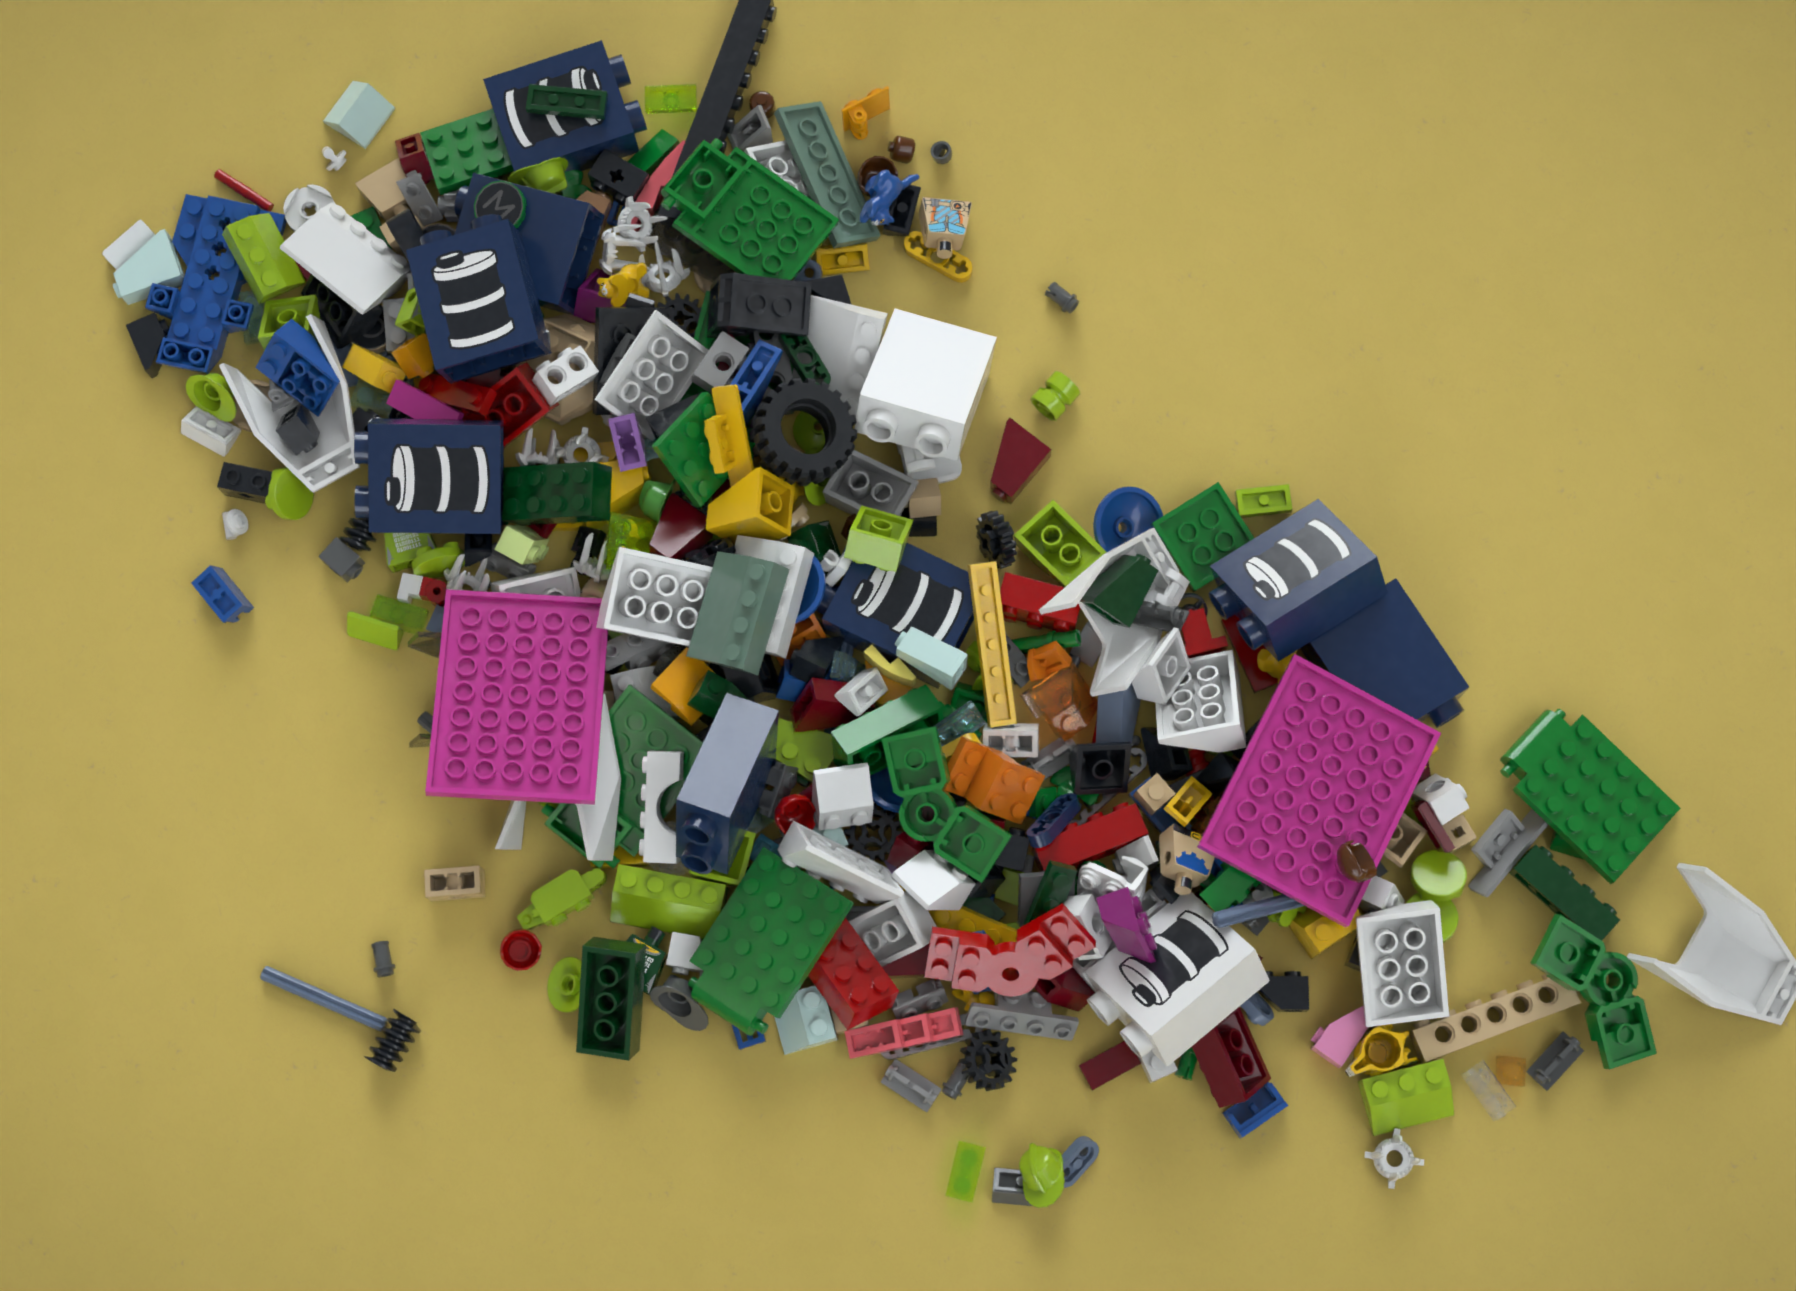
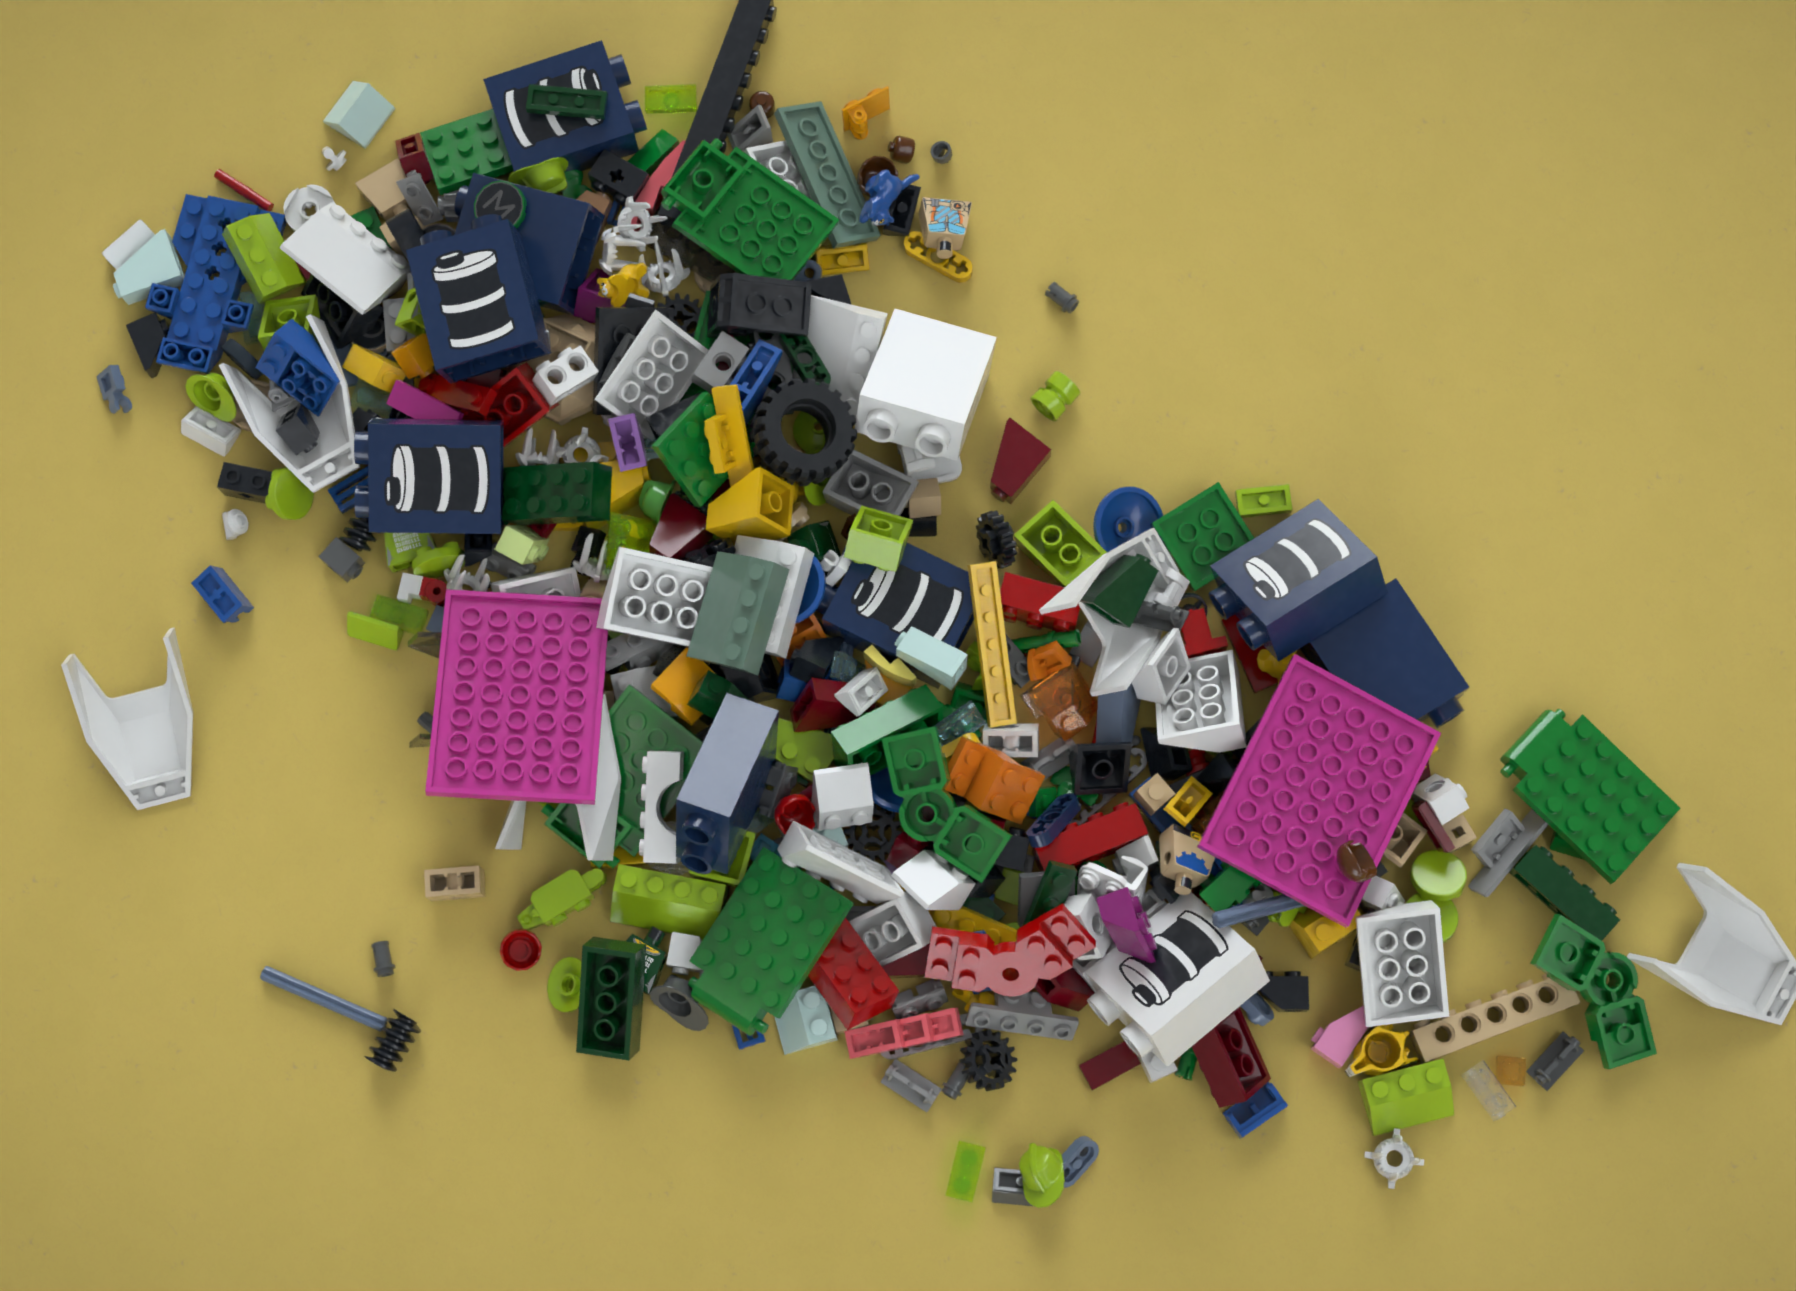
(111, 387): none -> sand blue plate
(140, 735): none -> white windscreen
(242, 358): none -> black bush
(346, 484): none -> blue tile

